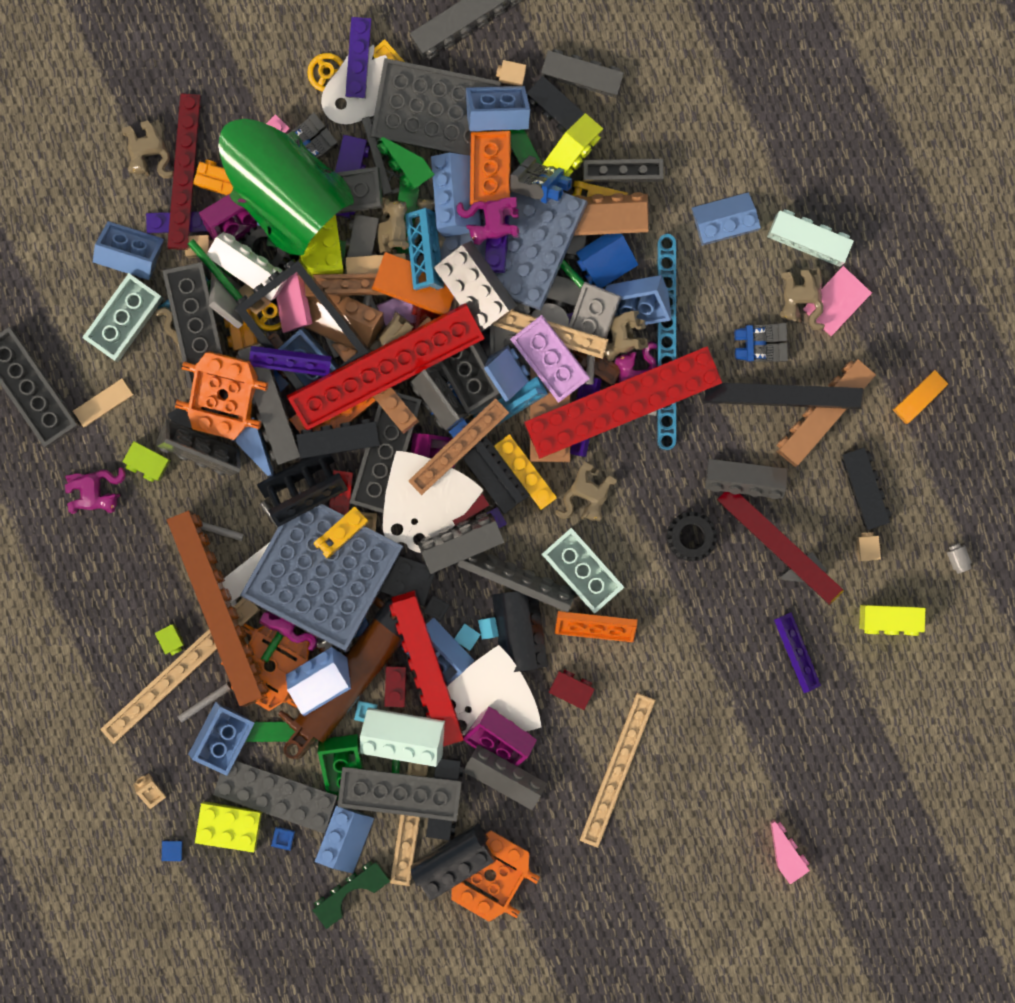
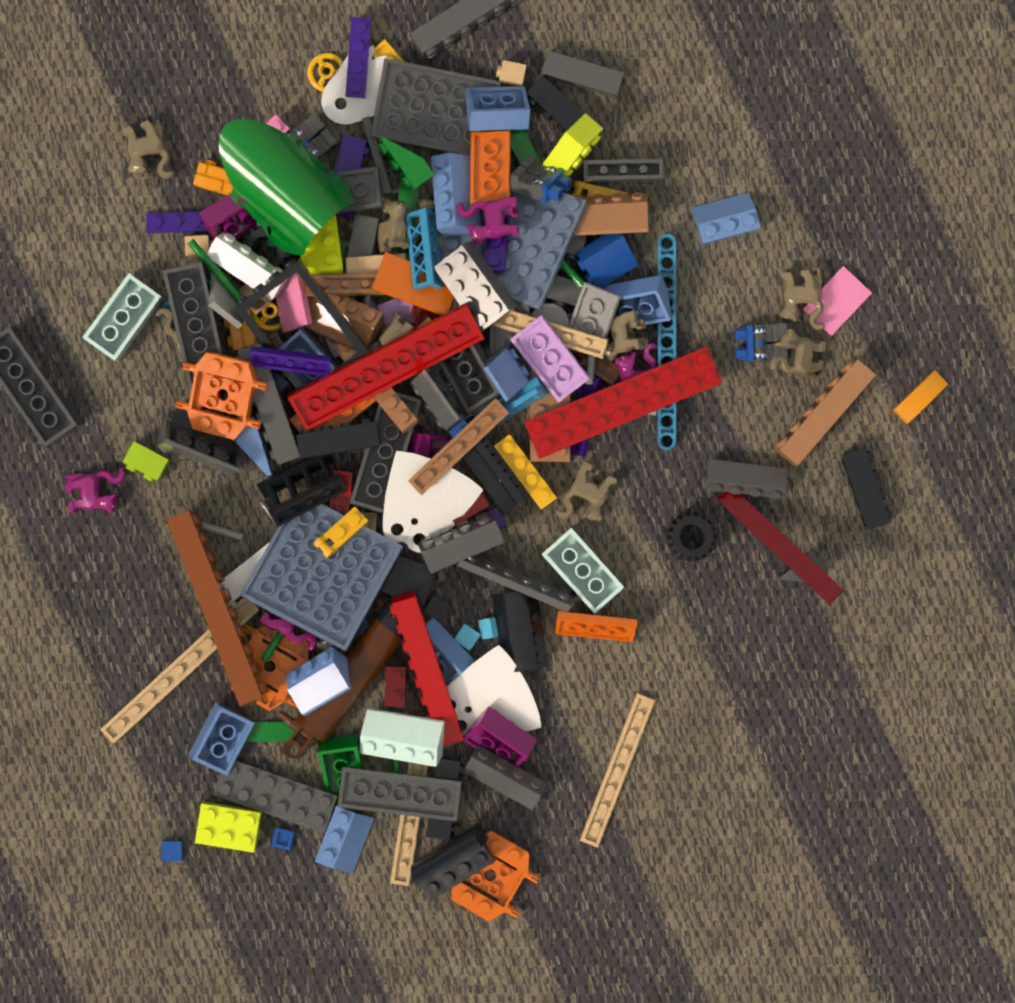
(103, 403): tan tile -> none
(127, 250): medium blue slope -> none
(148, 791): tan bracket -> none
(170, 640): lime brick -> none
(184, 171): dark red plate -> none
(204, 702): light grey bar -> none
(362, 708): medium azure tile -> none
(371, 878): dark green arch -> none
(572, 690): dark red brick -> none
(785, 395): black tile -> none
(787, 858): bright pink slope -> none
(797, 652): dark purple plate -> none
(801, 355): none -> dark tan animal
(810, 238): light aqua brick -> none
(868, 547): tan brick -> none
(892, 619): neon yellow brick -> none
(959, 558): light grey brick -> none

